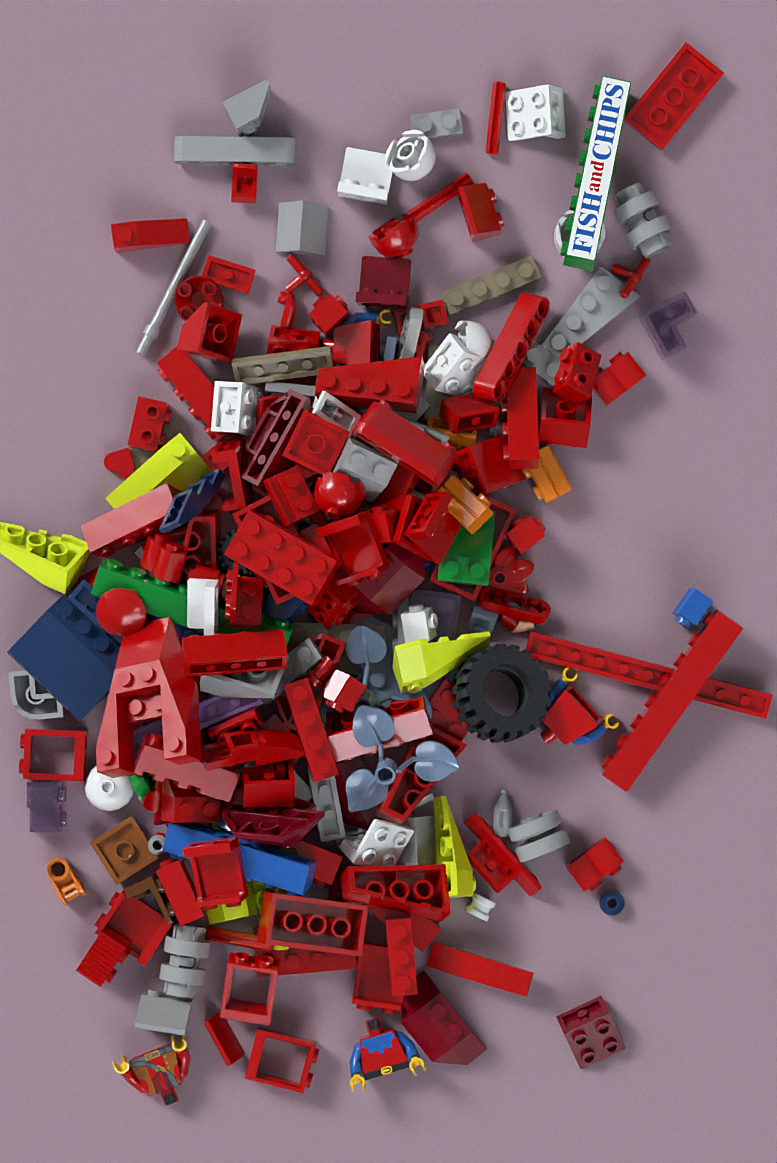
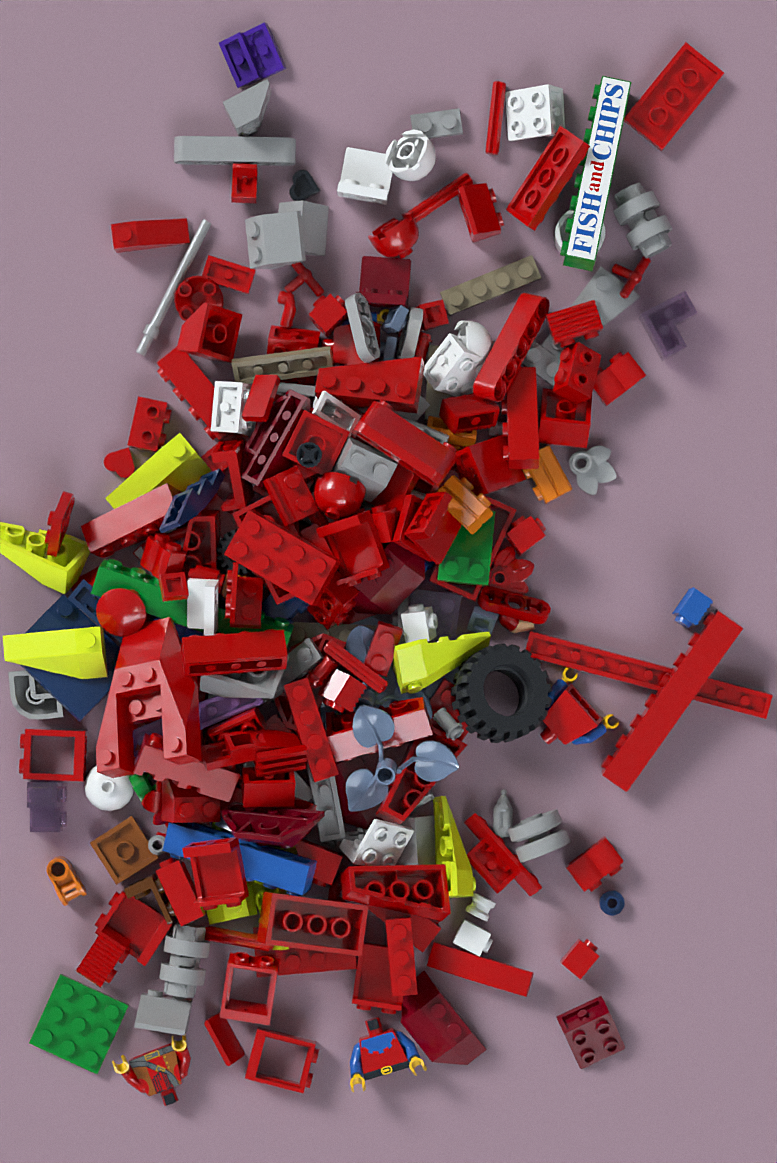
(59, 523): none -> red plate
(65, 652): none -> neon yellow wedge
(79, 1023): none -> green plate
(173, 586): none -> red plate
(252, 55): none -> dark purple slope
(261, 398): none -> red tile
(275, 240): none -> light grey slope
(280, 760): none -> red tile
(303, 186): none -> black tile
(307, 456): none -> black wheel
(355, 666): none -> red axle
(362, 327): none -> light grey beam
(382, 647): none -> red plate
(395, 319): none -> sand blue plate
(448, 724): none -> light grey pin
(473, 938): none -> white brick
(547, 178): none -> red plate
(574, 323): none -> red brick
(580, 957): none -> red brick
(596, 469): none -> light grey plate

